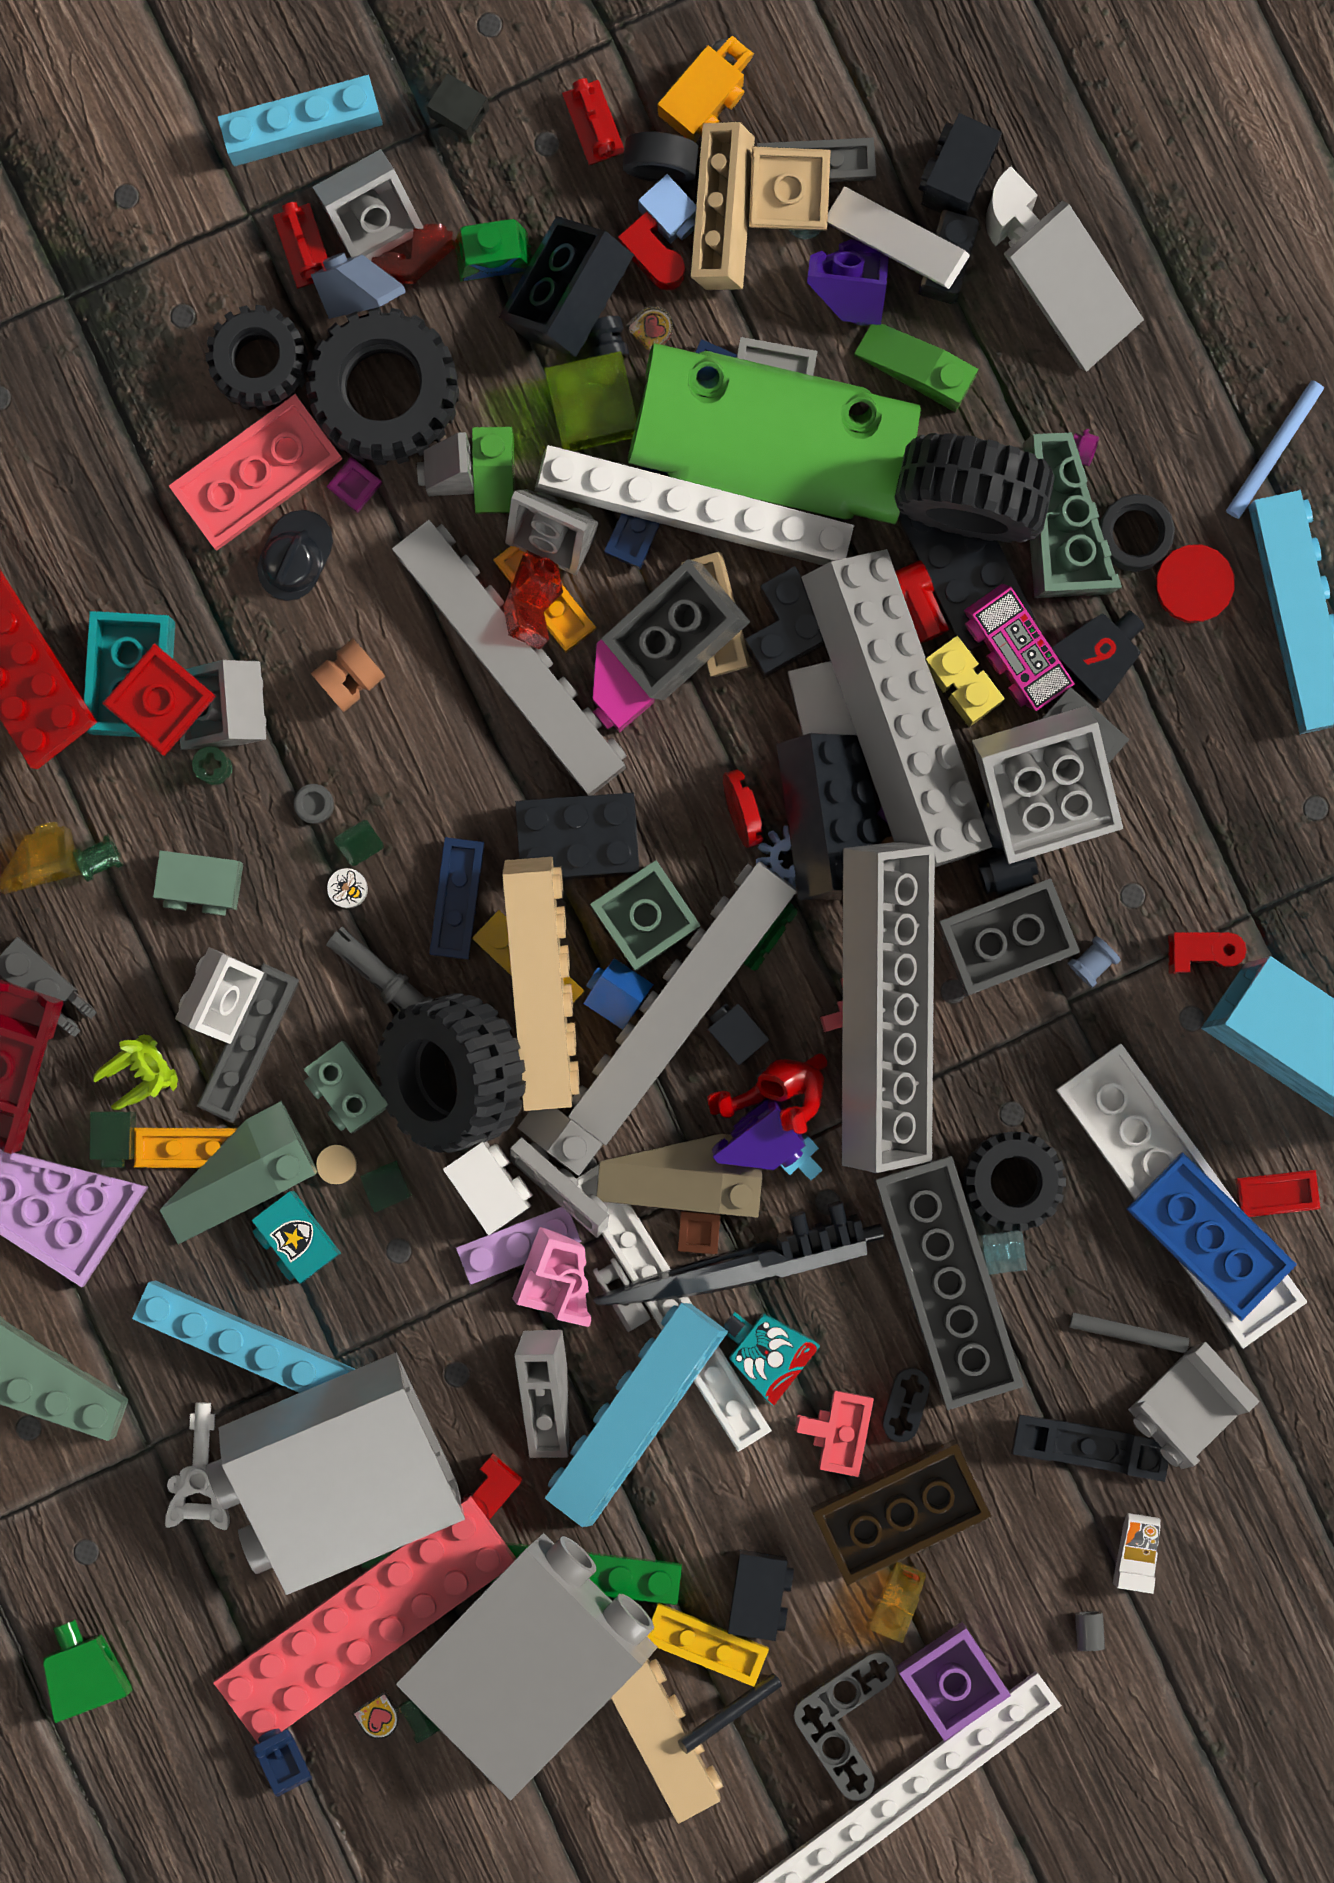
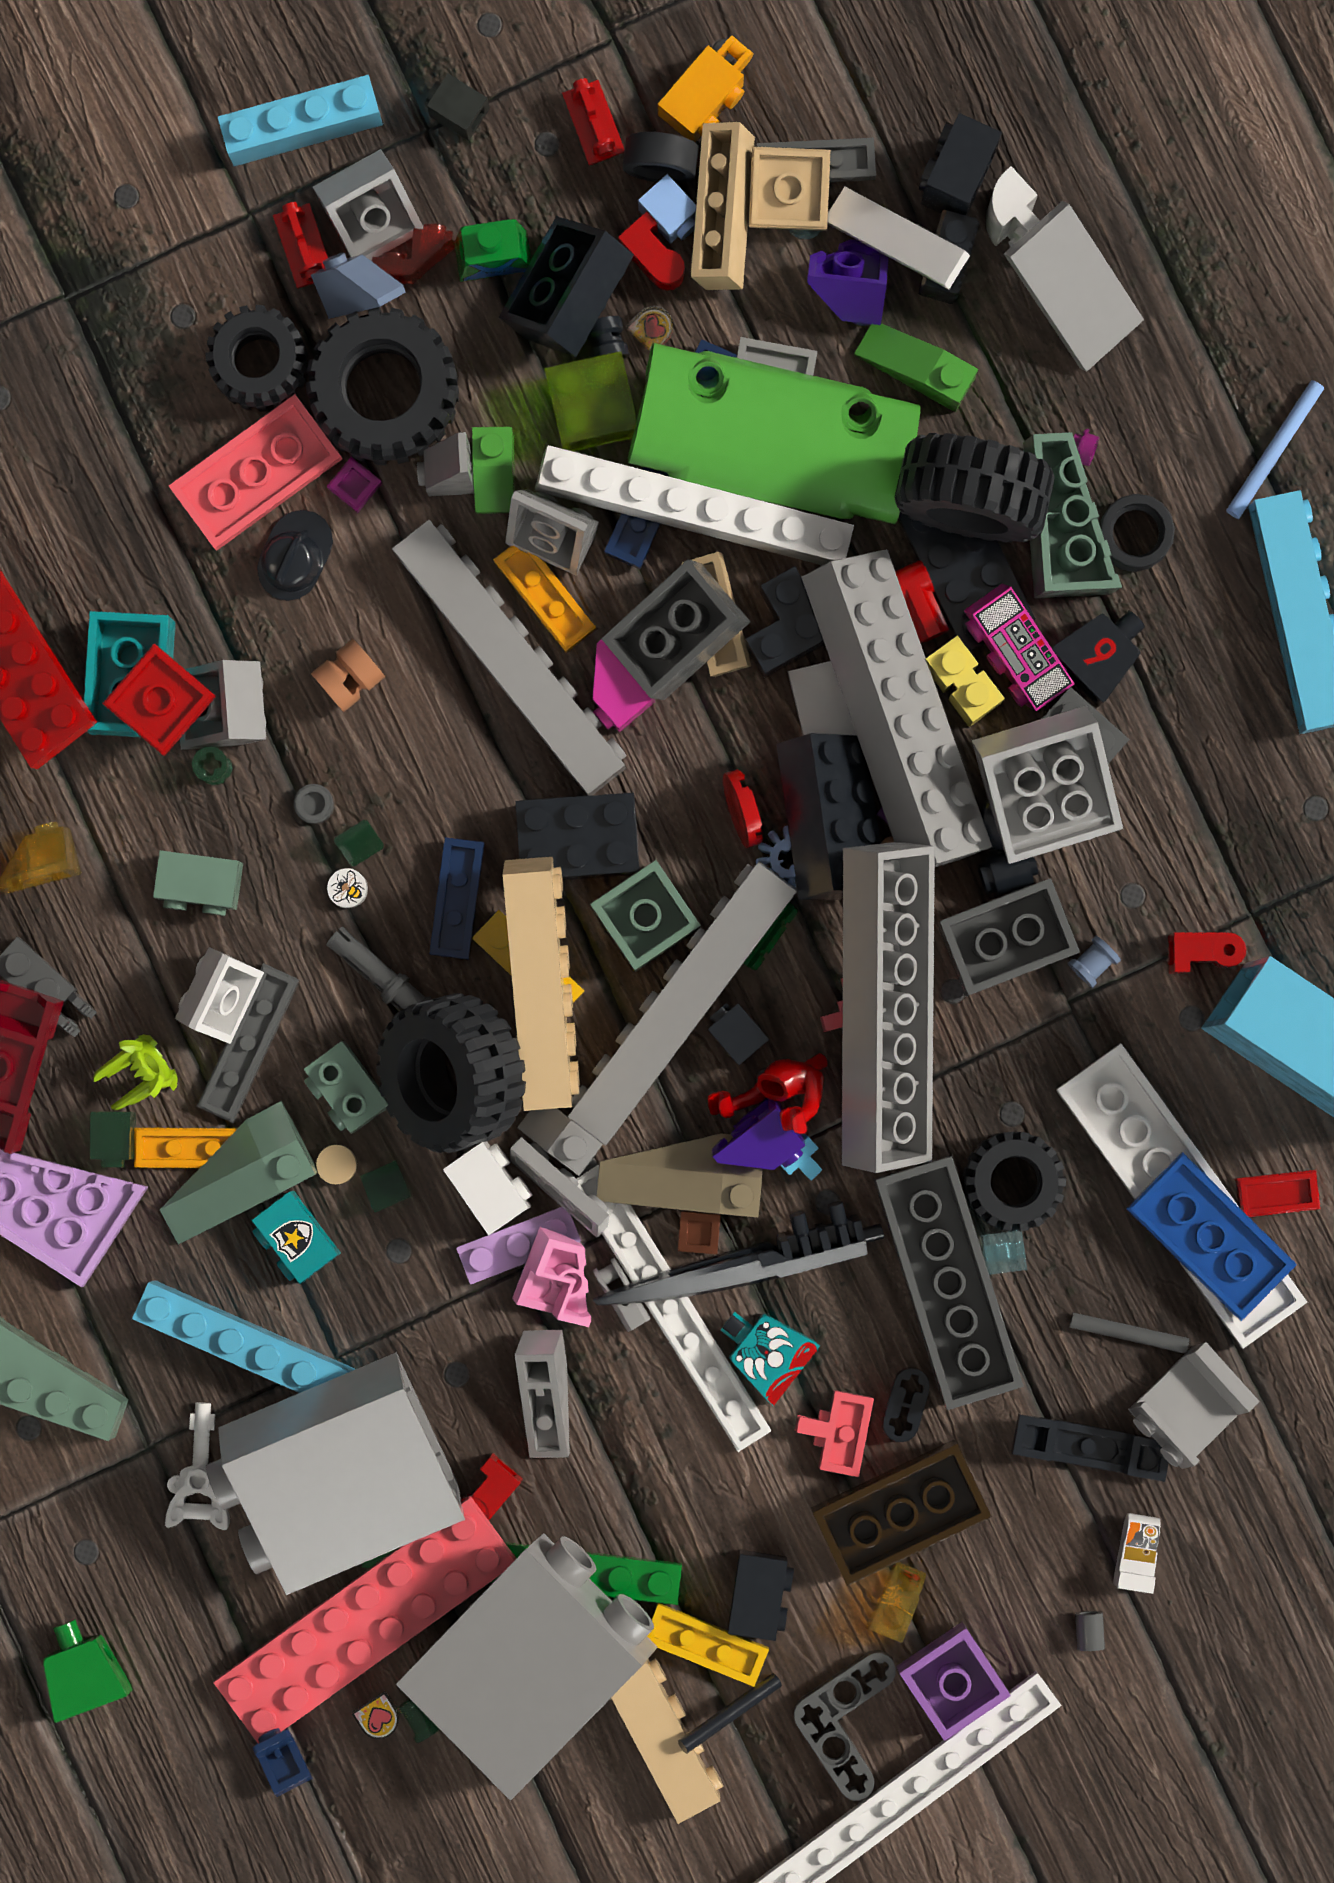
(98, 858): clear green bush -> none
(531, 593): clear red slope -> none
(617, 993): blue brick -> none
(635, 1414): medium azure brick -> none
(1195, 583): red tile -> none

